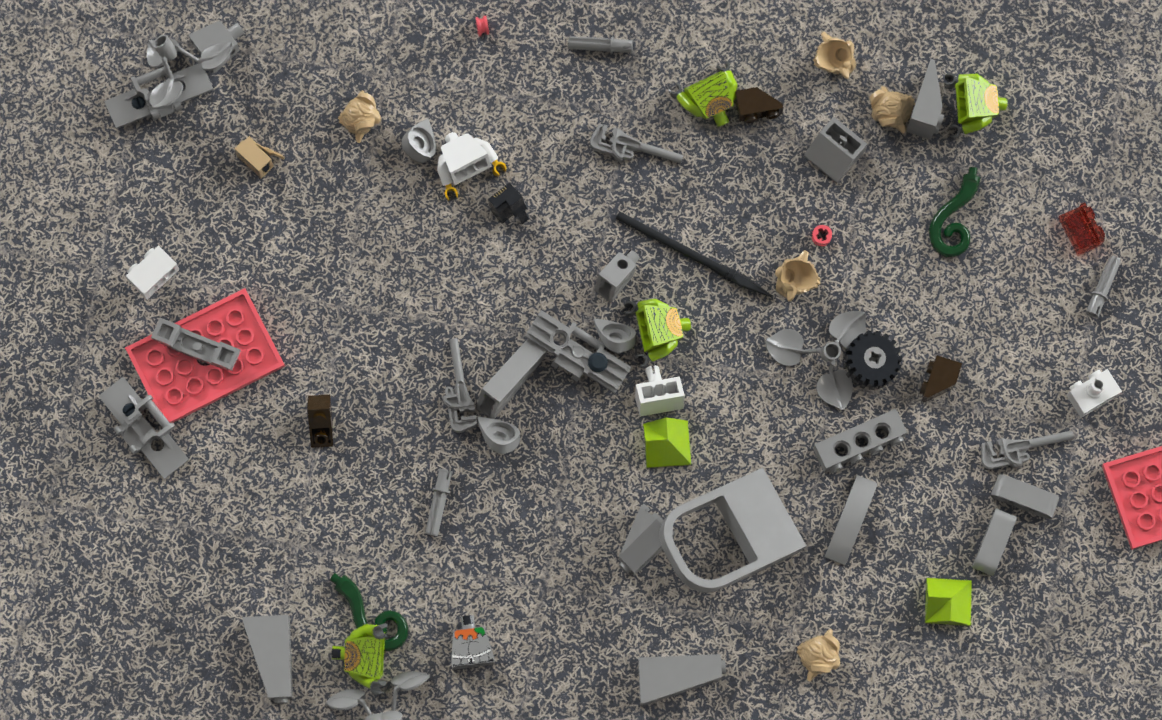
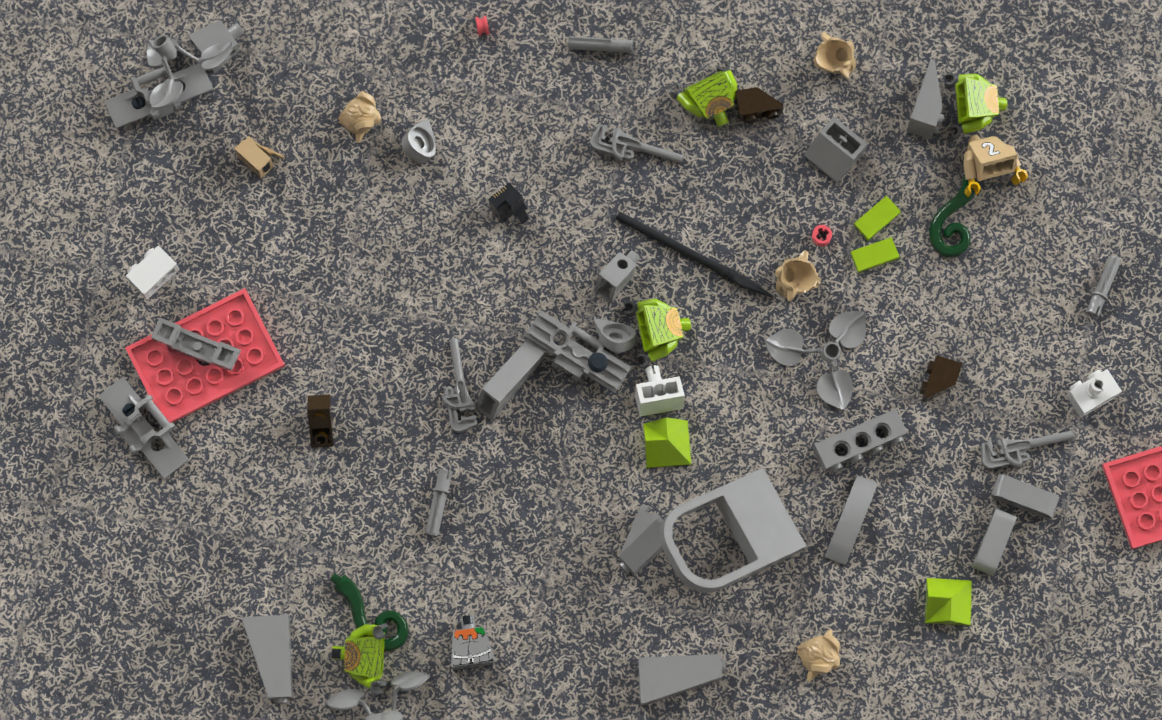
(465, 158): white torso -> none
(499, 435): light grey piece -> none
(864, 367): black wheel -> none
(874, 255): none -> lime tile
(877, 218): none -> lime tile
(891, 108): tan hair -> none
(990, 159): none -> tan torso
(1082, 229): clear red bracket -> none

